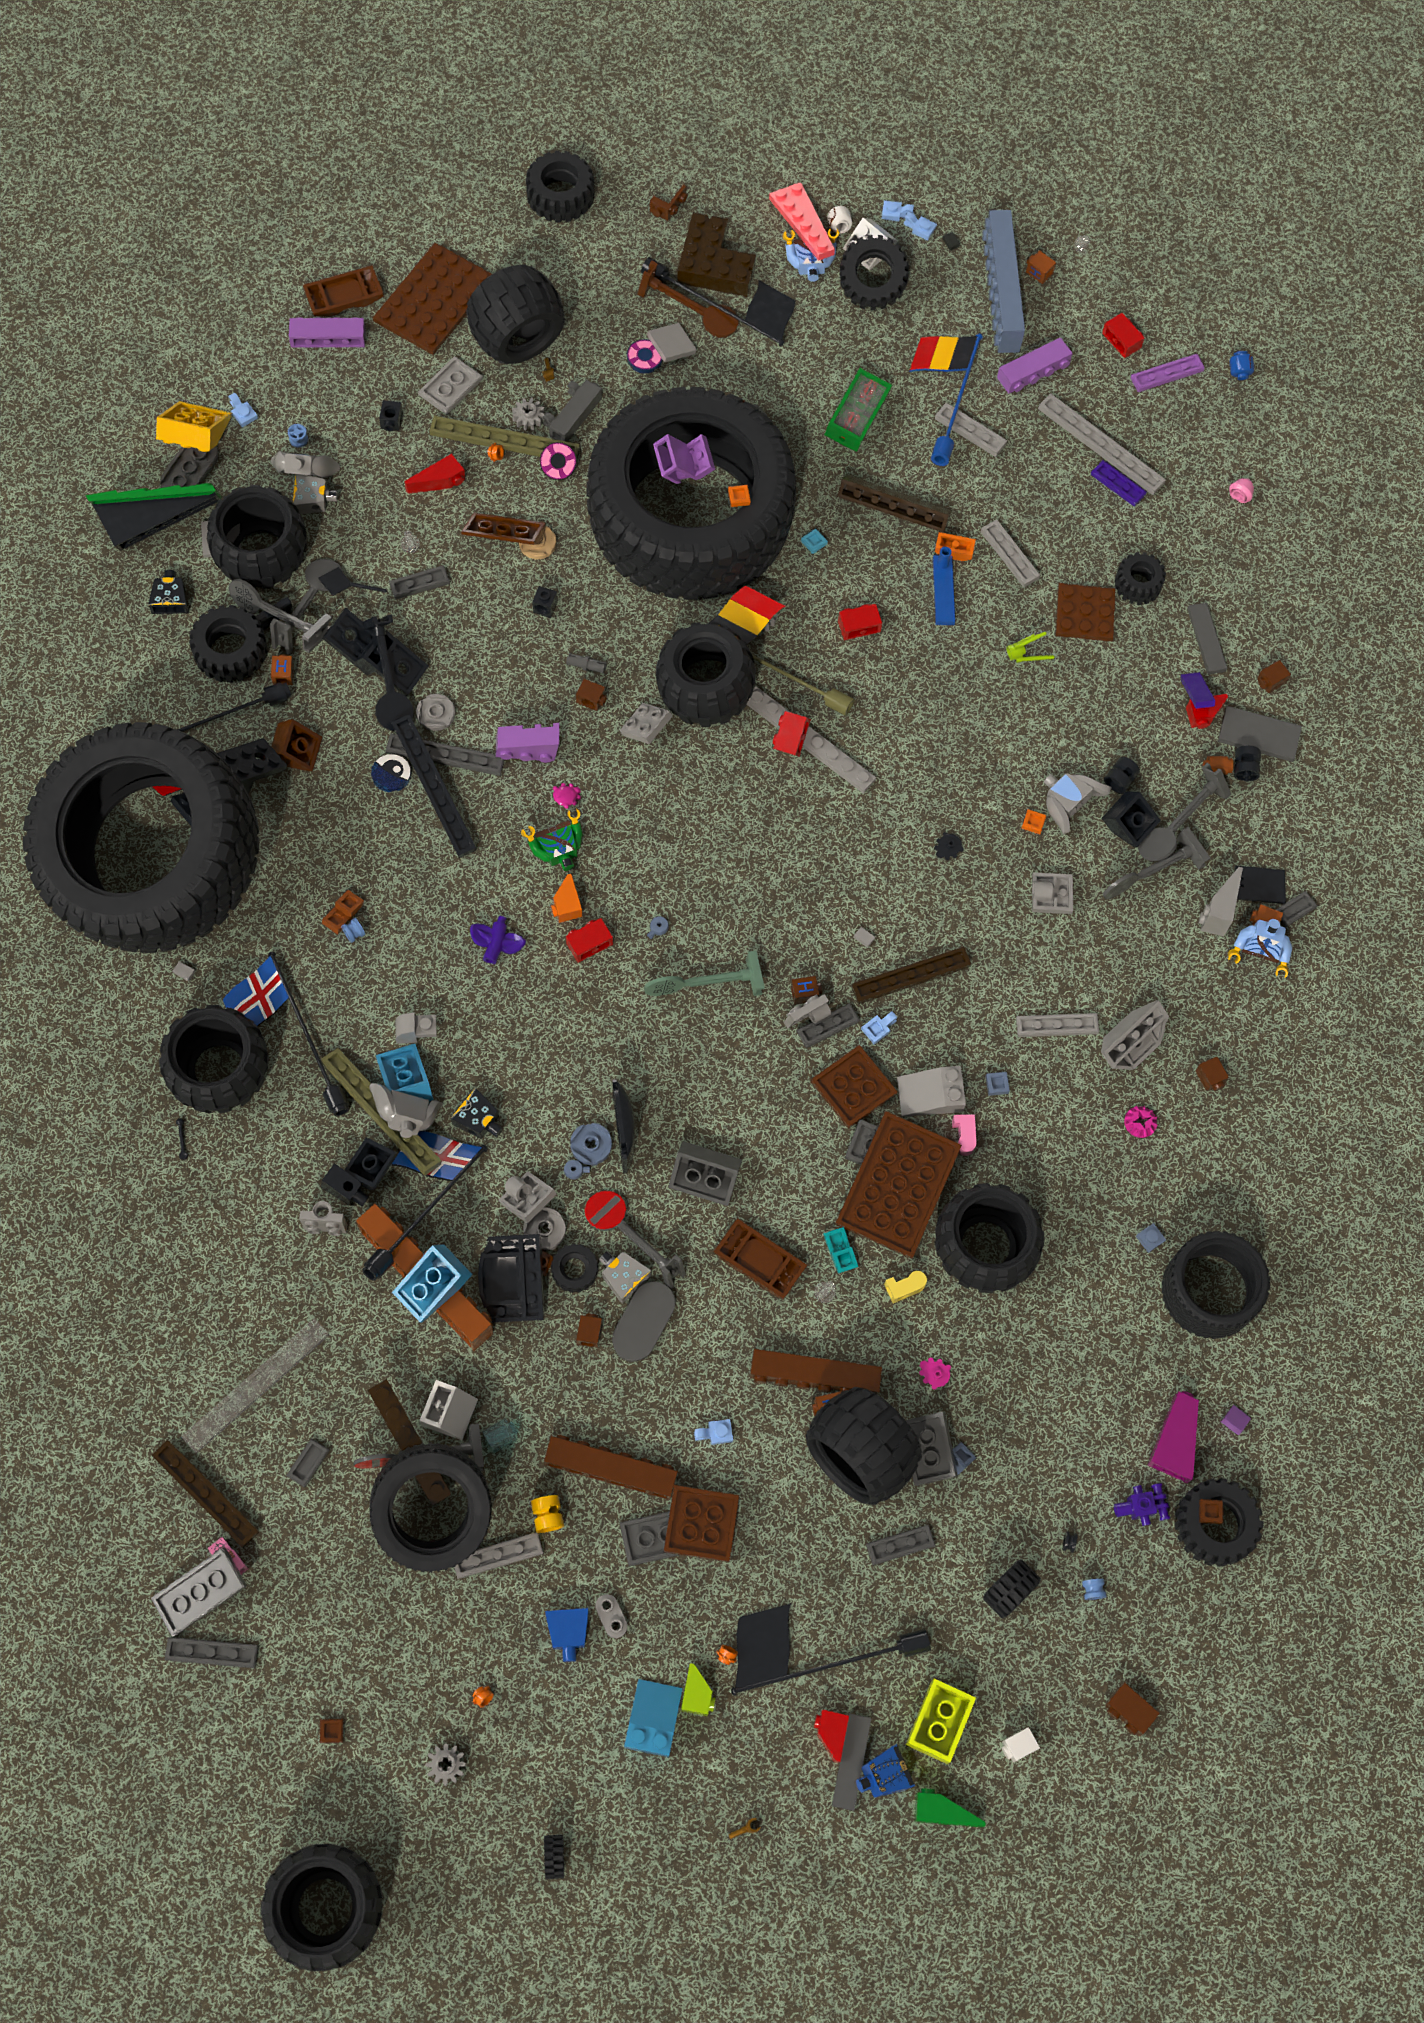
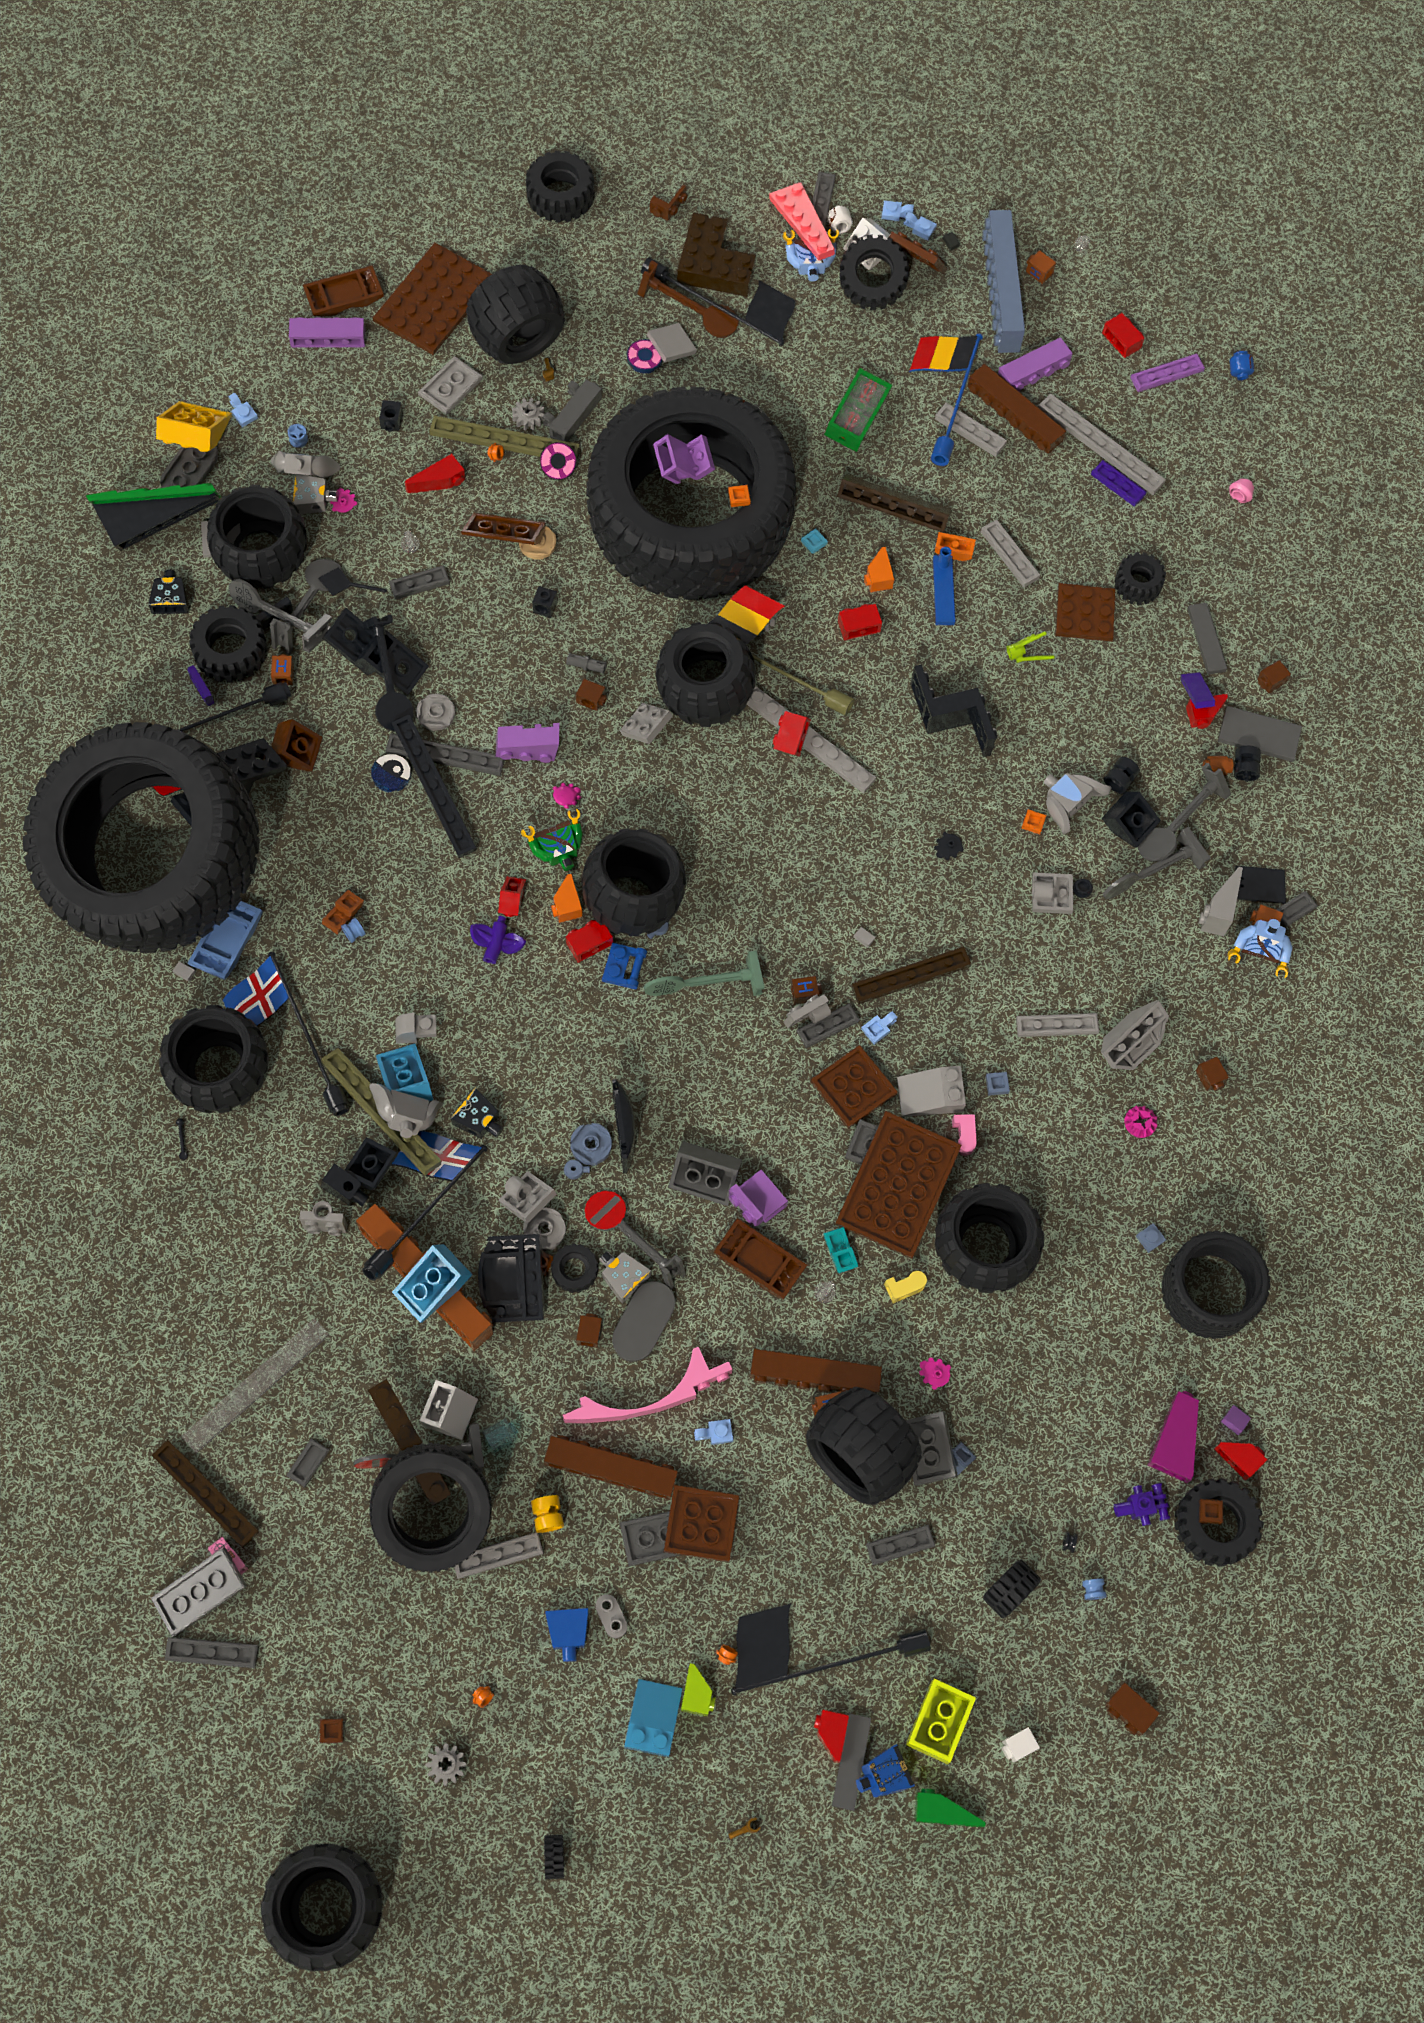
(200, 685): none -> dark purple tile
(221, 948): none -> medium blue slope
(345, 501): none -> dark pink piece
(511, 896): none -> red slope
(617, 965): none -> blue plate
(636, 856): none -> black tyre
(696, 1377): none -> bright pink slope
(758, 1199): none -> medium lavender piece
(823, 195): none -> dark grey tile
(879, 573): none -> orange slope
(919, 252): none -> reddish brown plate
(953, 710): none -> black bracket
(1016, 409): none -> reddish brown brick
(1082, 888): none -> black plate
(1242, 1457): none -> red slope

